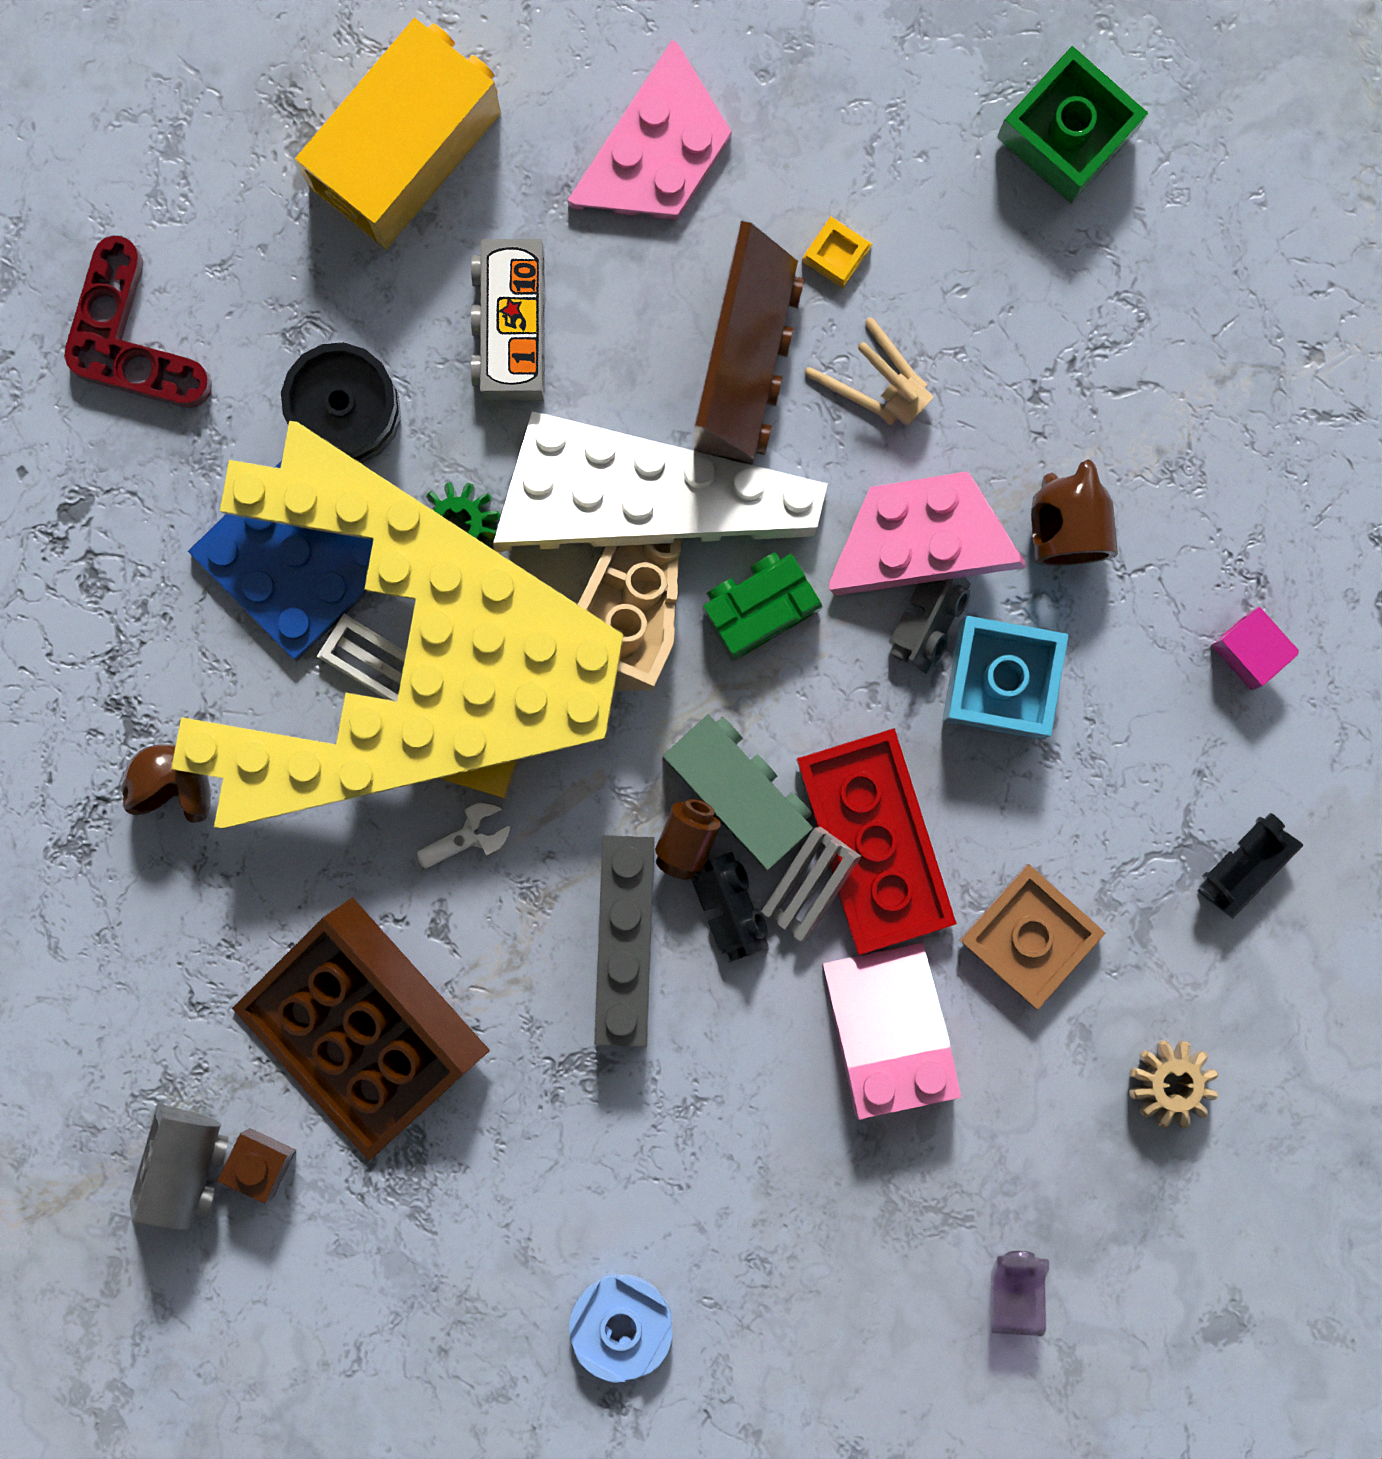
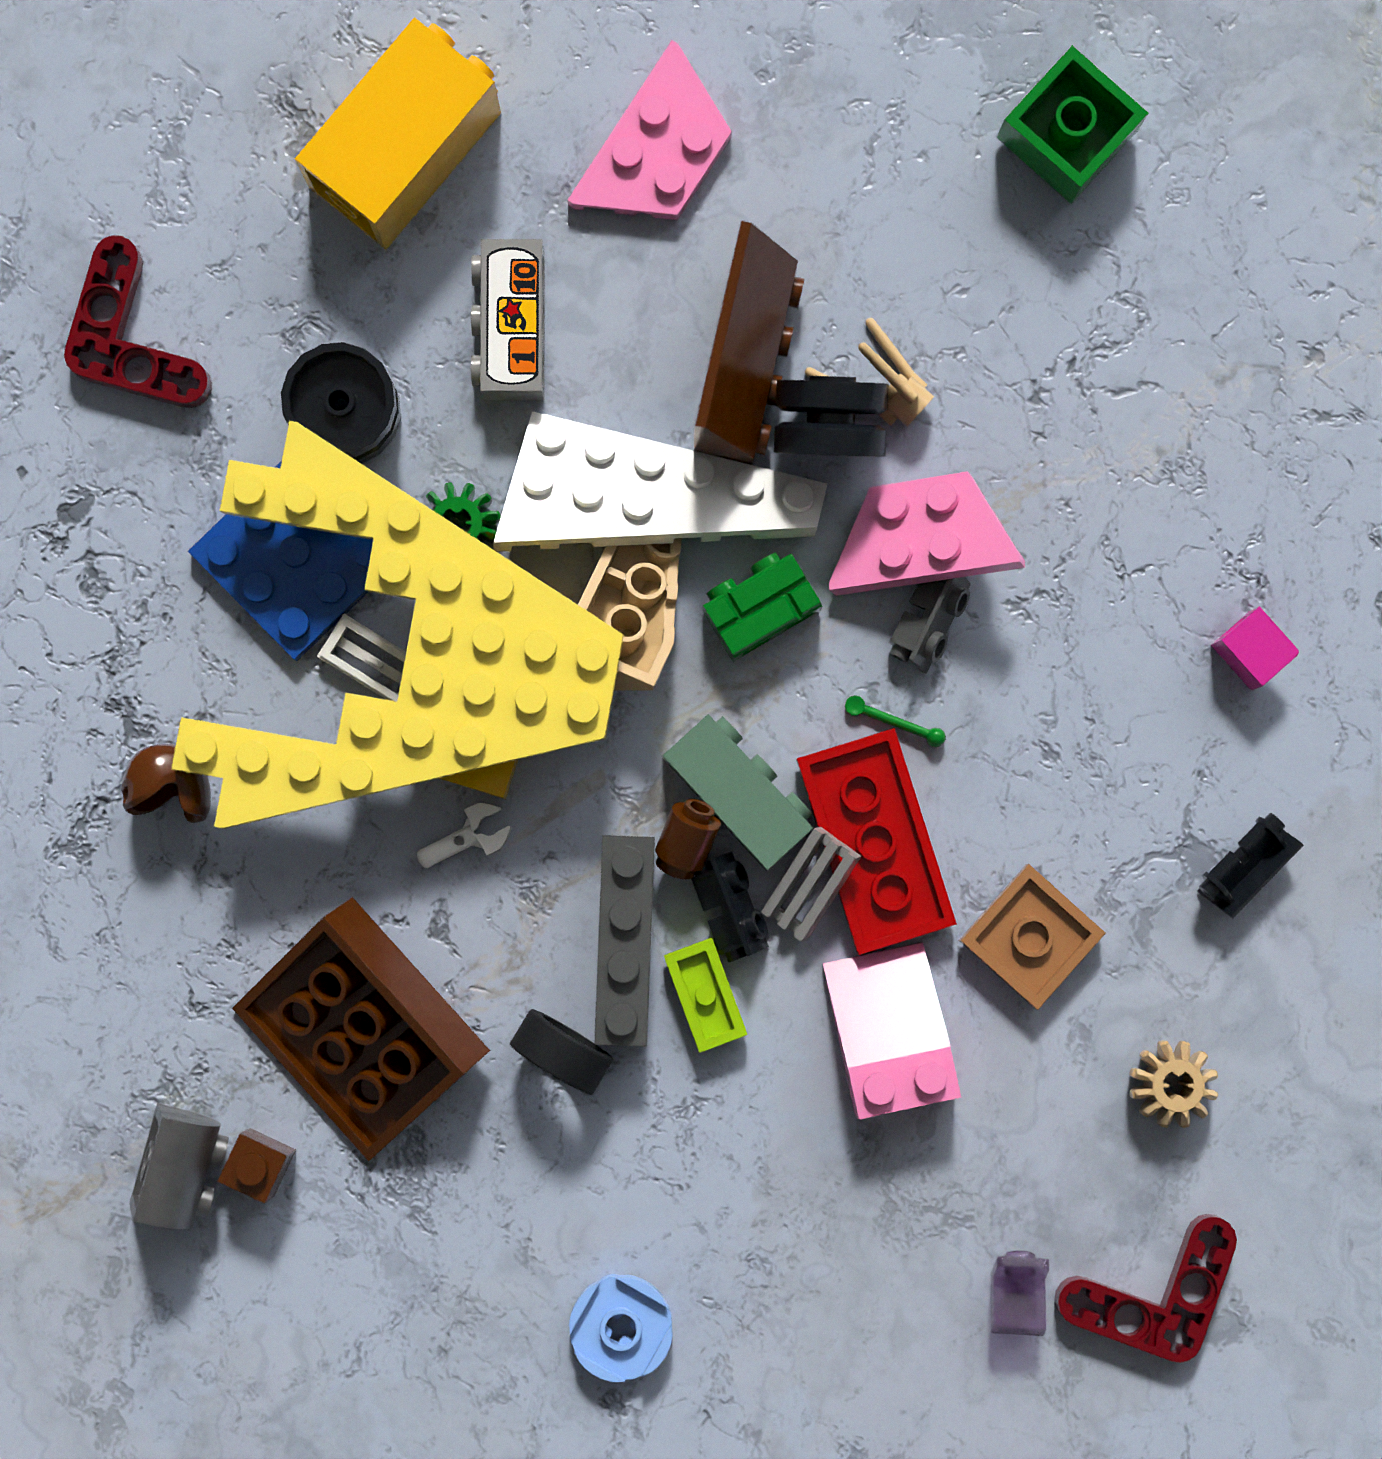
(561, 1051): none -> black tyre
(705, 995): none -> lime plate
(831, 417): none -> black wheel
(836, 252): yellow tile -> none
(856, 706): none -> green hinge
(1005, 677): medium azure brick -> none
(1073, 519): reddish brown piece -> none
(1159, 1317): none -> dark red beam

